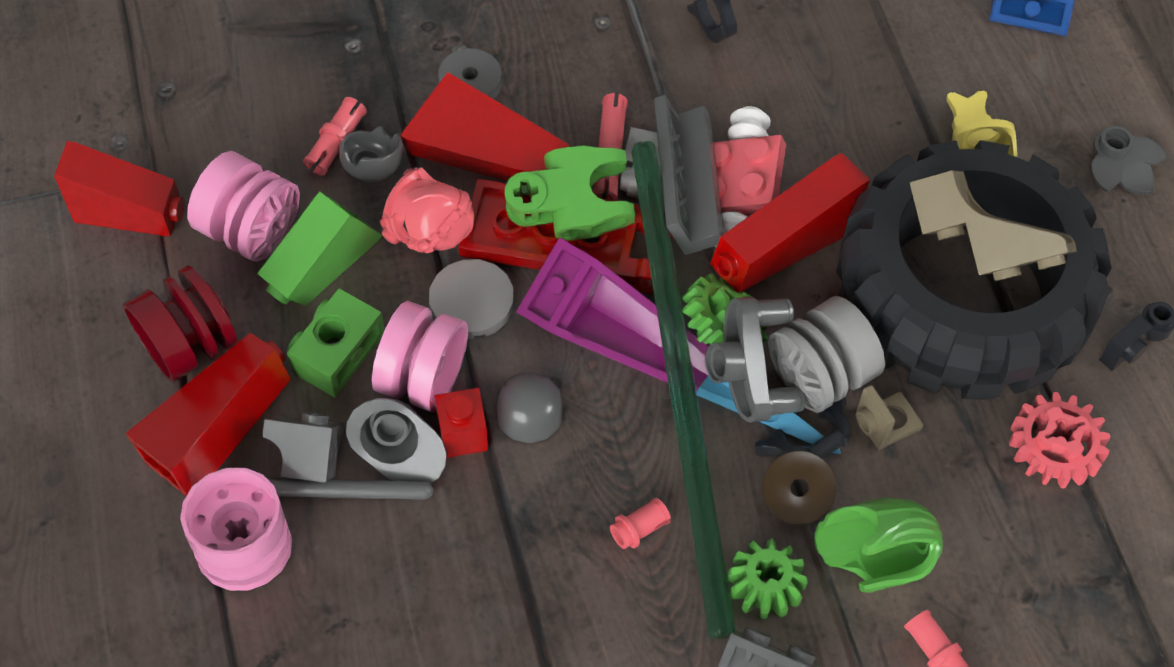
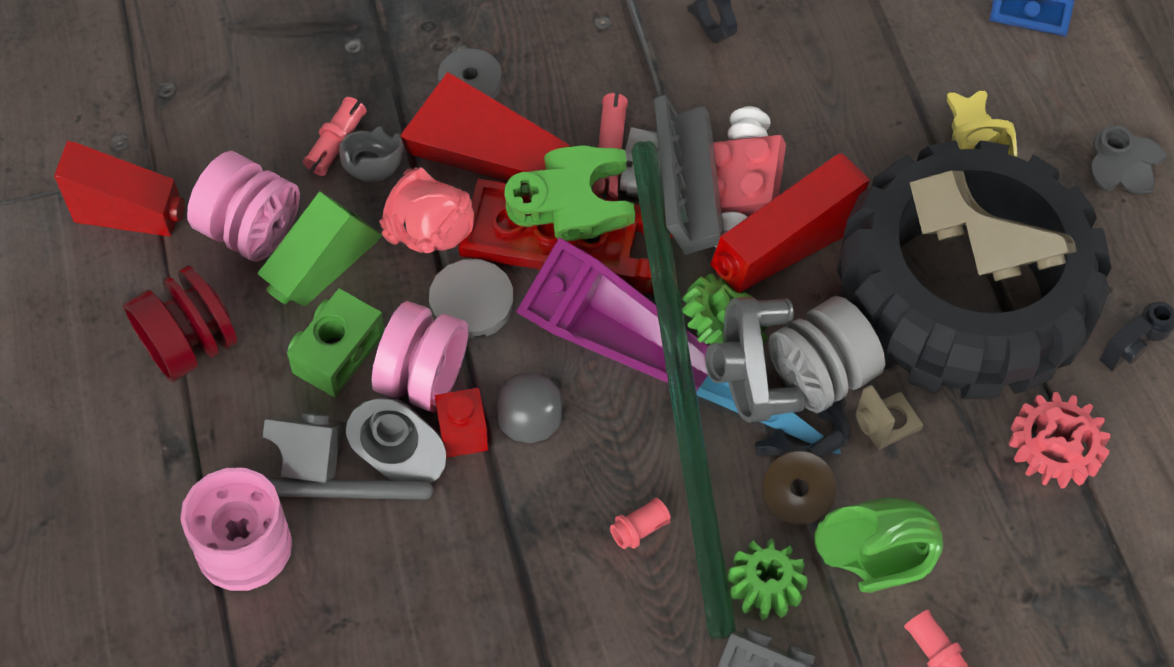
(211, 413): red slope -> none

